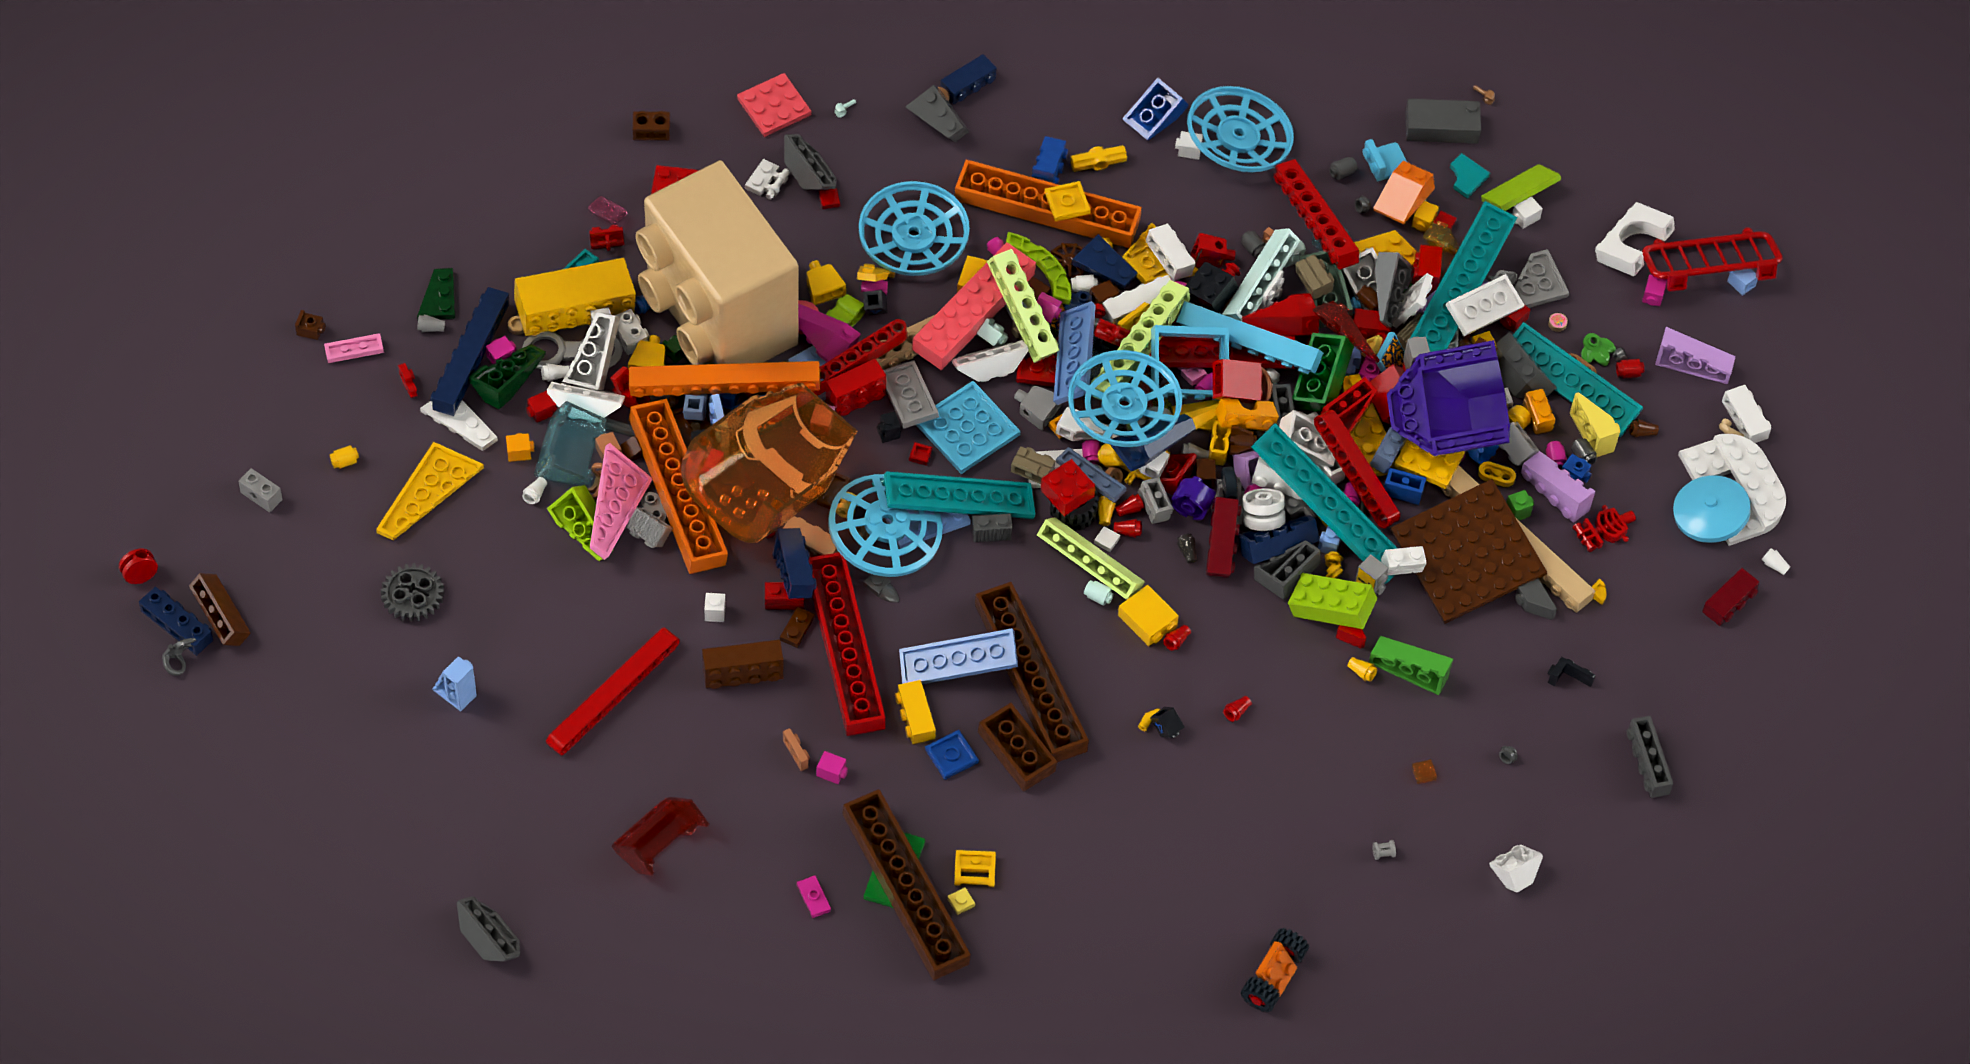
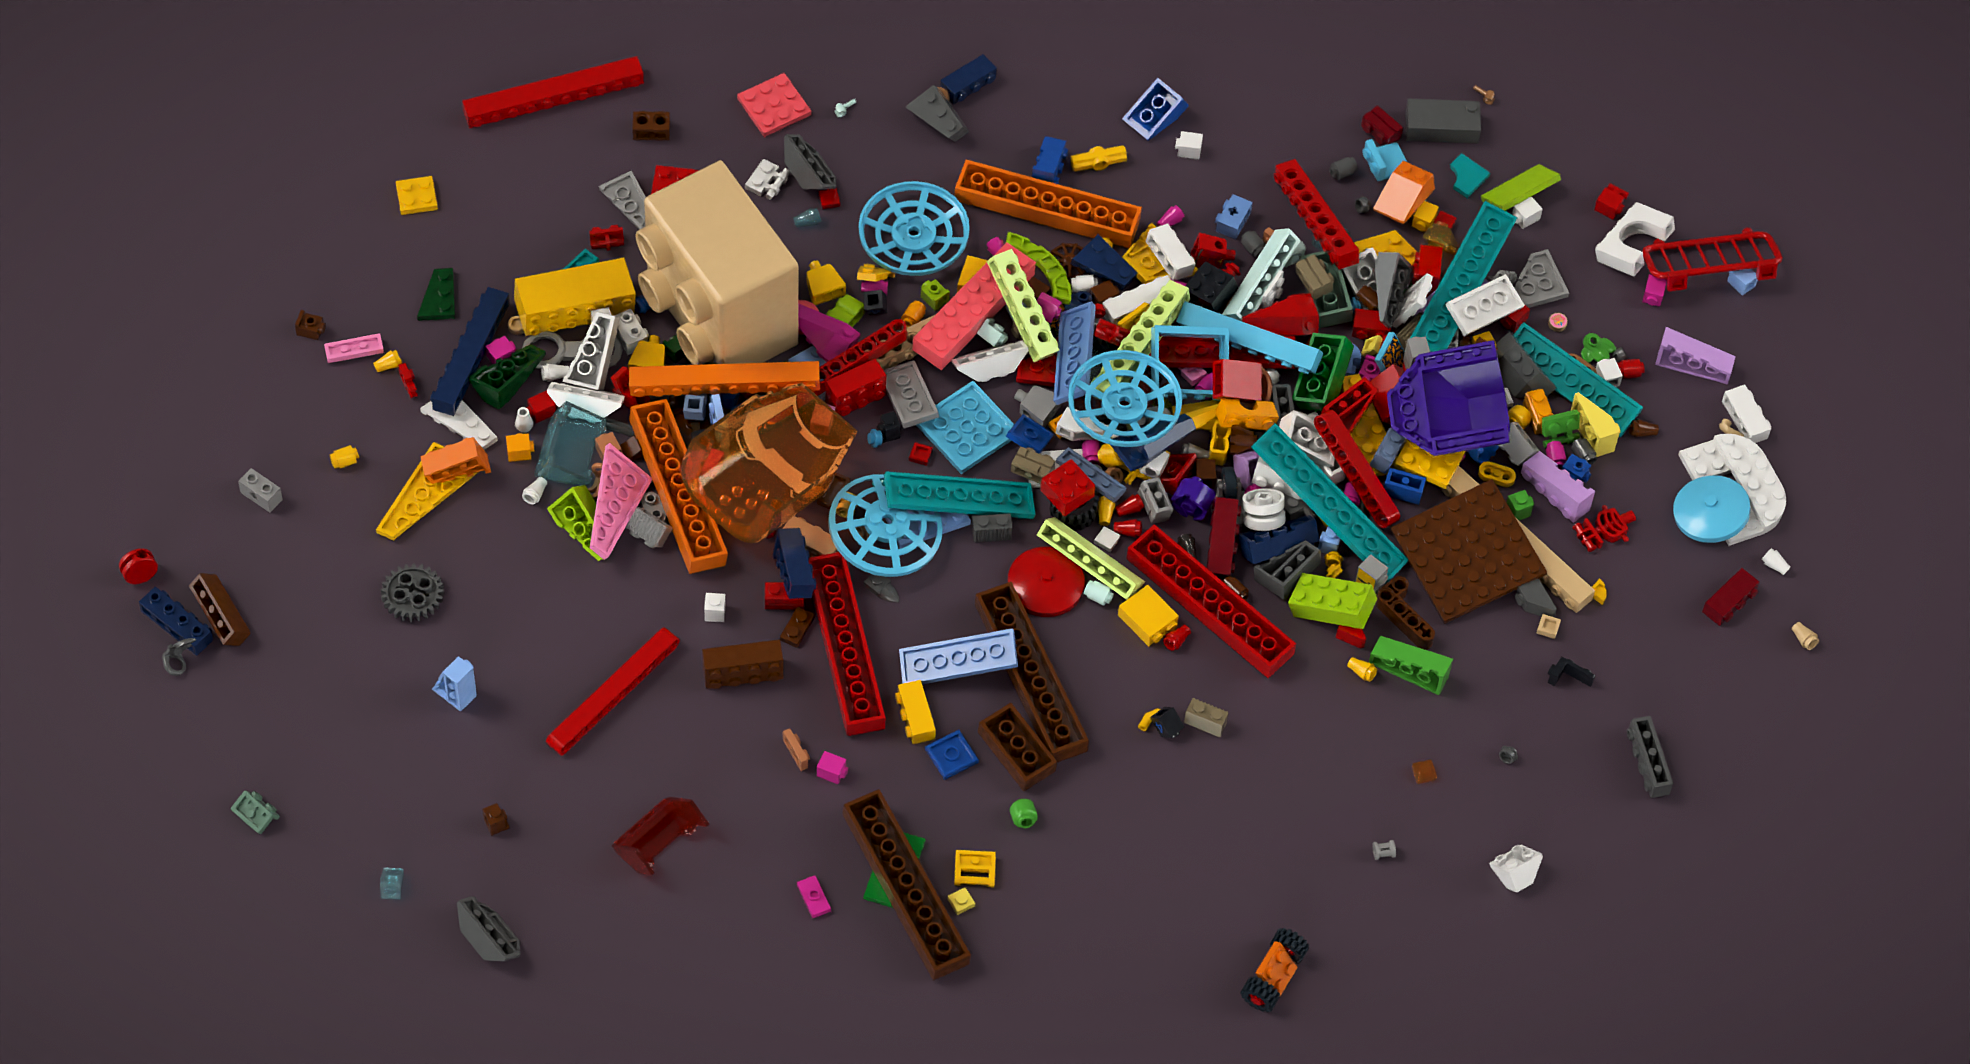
(254, 811): none -> sand green bracket
(388, 361): none -> yellow cone
(391, 883): none -> clear light blue bracket
(416, 195): none -> yellow plate
(430, 324): light grey cone -> none
(455, 460): none -> orange wedge
(495, 819): none -> reddish brown brick
(523, 420): none -> white cone
(553, 92): none -> red brick
(607, 210): clear pink plate -> none
(627, 197): none -> light grey wing
(807, 218): none -> clear light blue cone
(874, 438): none -> dark azure plate
(914, 313): none -> light orange brick
(934, 294): none -> lime brick
(1023, 813): none -> bright green head
(1030, 434): none -> blue tile
(1047, 581): none -> red dish
(1067, 201): yellow plate -> none
(1172, 216): none -> dark pink cone
(1206, 717): none -> dark tan brick
(1211, 601): none -> red brick
(1234, 216): none -> medium blue brick
(1235, 709): red cone -> none
(1237, 586): none -> reddish brown brick
(1241, 125): medium azure dish -> none
(1339, 321): clear red wedge -> none
(1381, 126): none -> dark red brick
(1404, 560): white brick -> none
(1422, 633): none -> reddish brown beam
(1548, 626): none -> tan plate
(1561, 423): none -> bright green plate
(1609, 370): none -> white brick
(1611, 201): none -> red brick
(1806, 637): none -> tan cone

